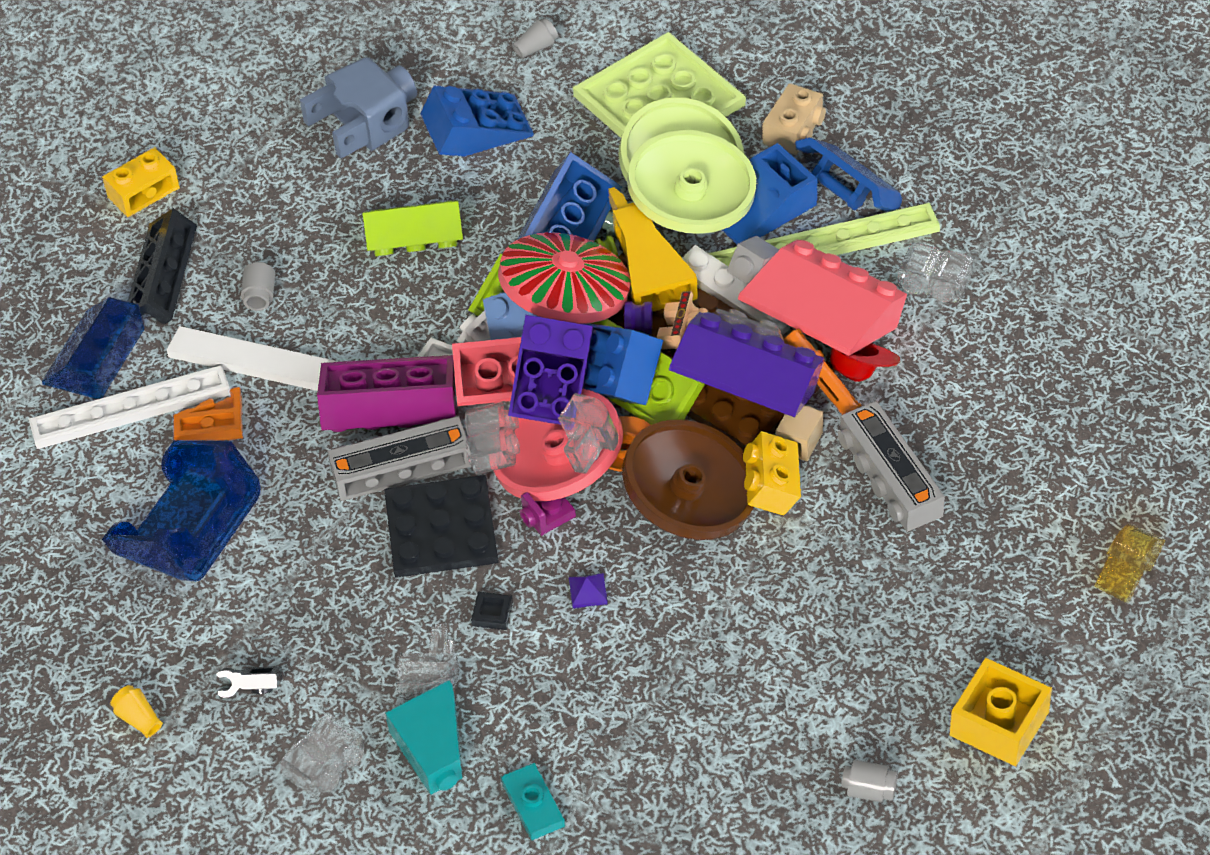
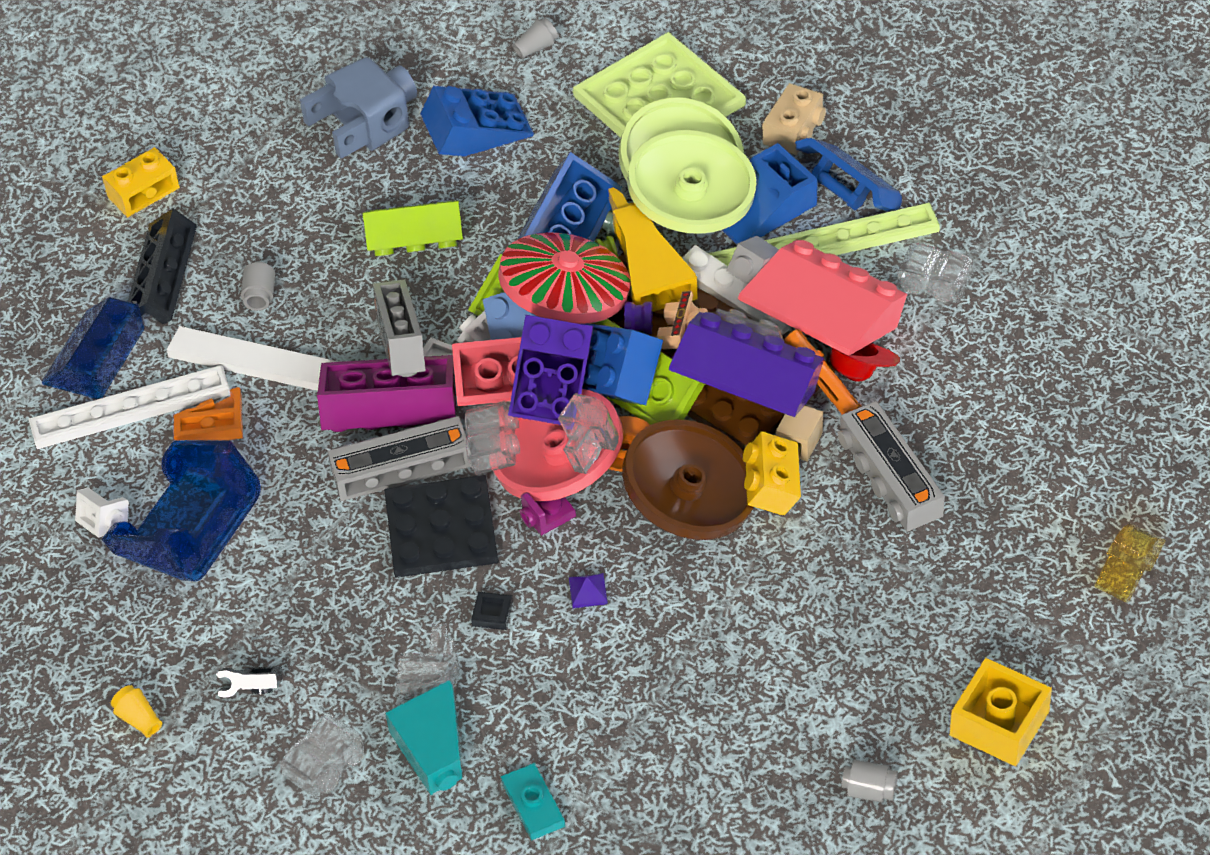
(97, 513): none -> white bracket
(399, 328): none -> light grey brick

